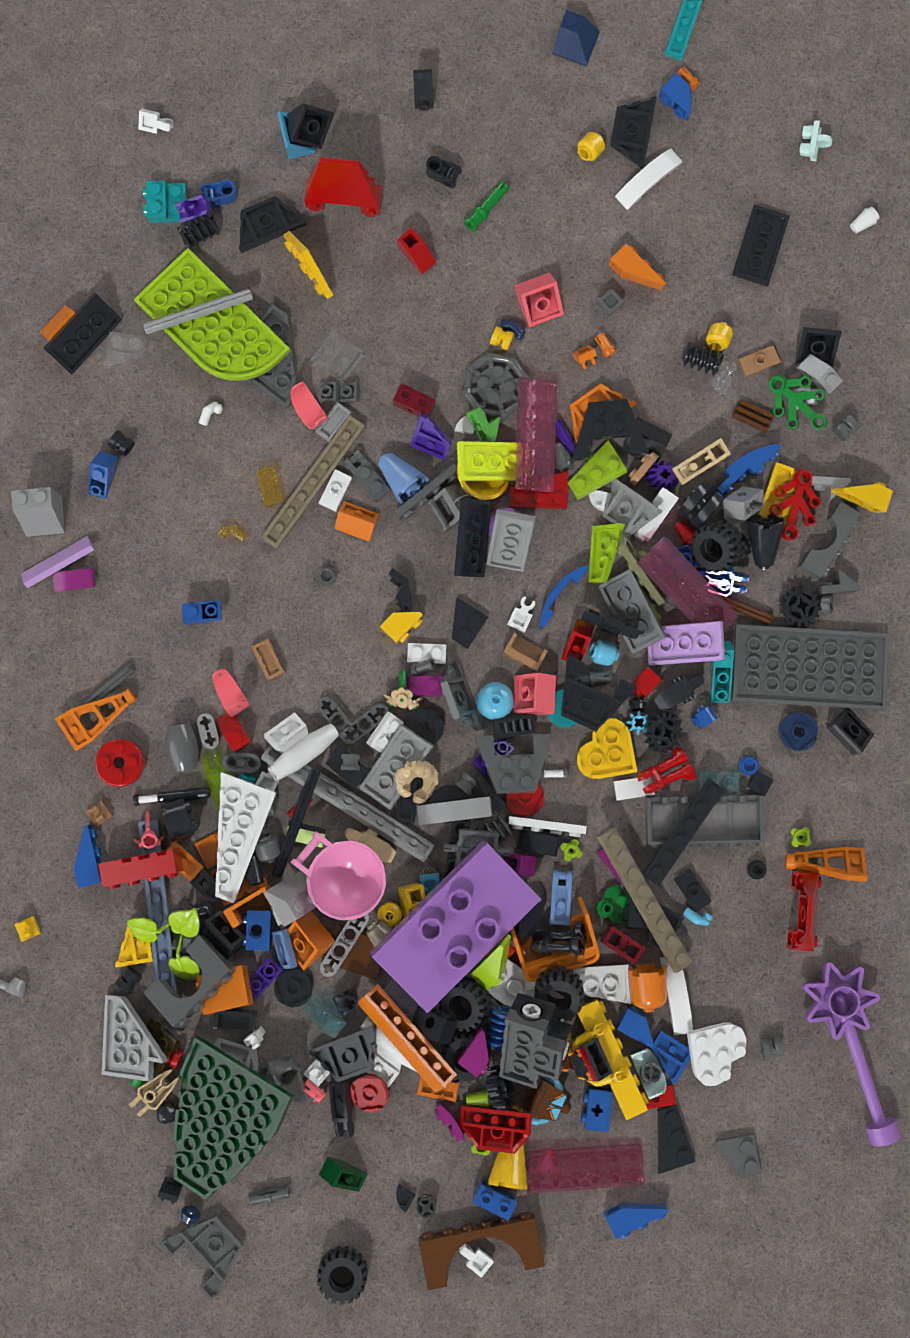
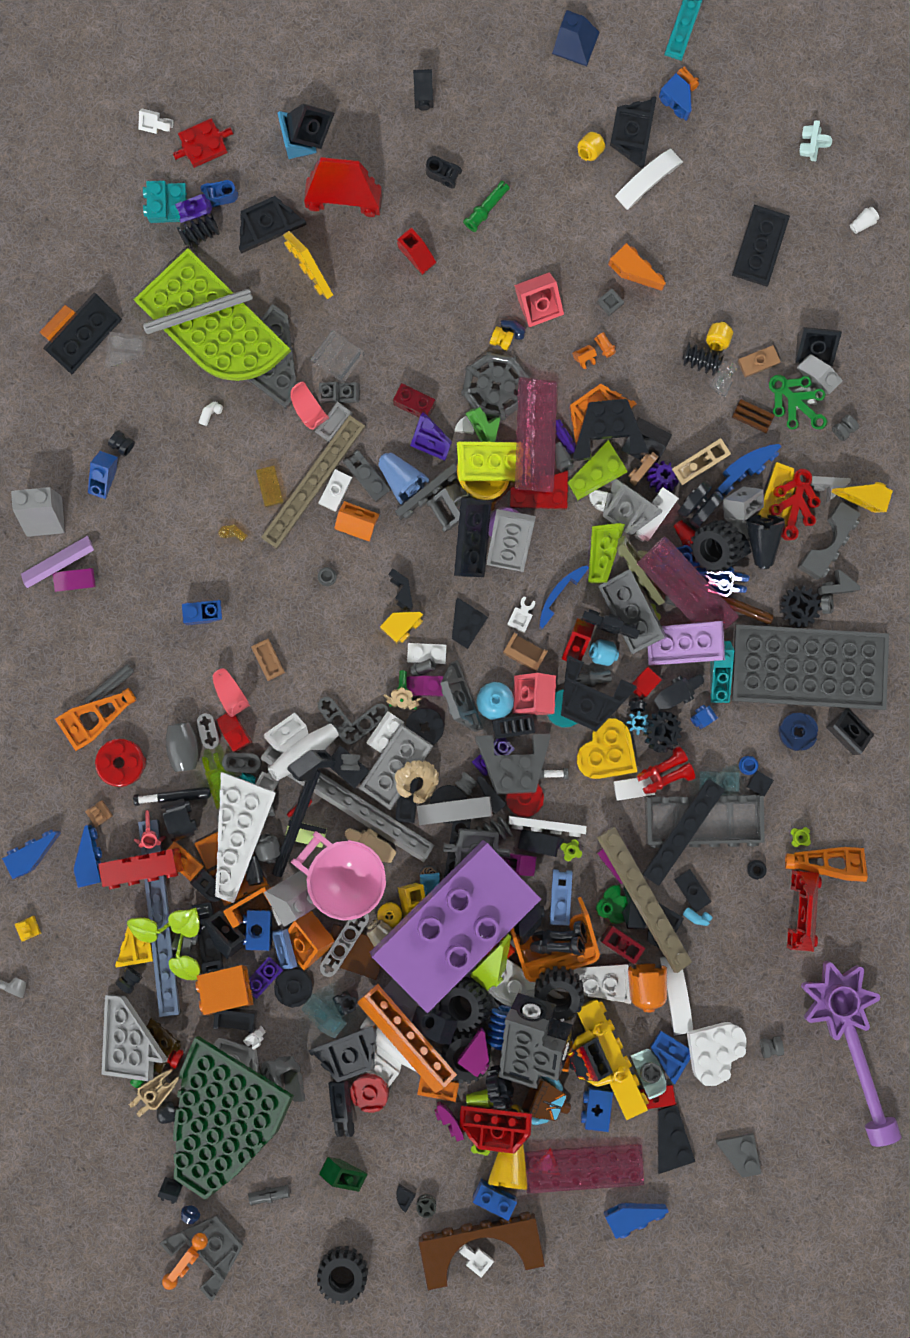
(28, 858): none -> blue slope
(199, 1242): none -> orange plate
(202, 143): none -> red plate
(215, 973): dark grey arch -> none
(307, 765): none -> black slope
(314, 1091): coral pin -> none
(316, 1072): white tile -> none
(635, 1025): blue slope -> none

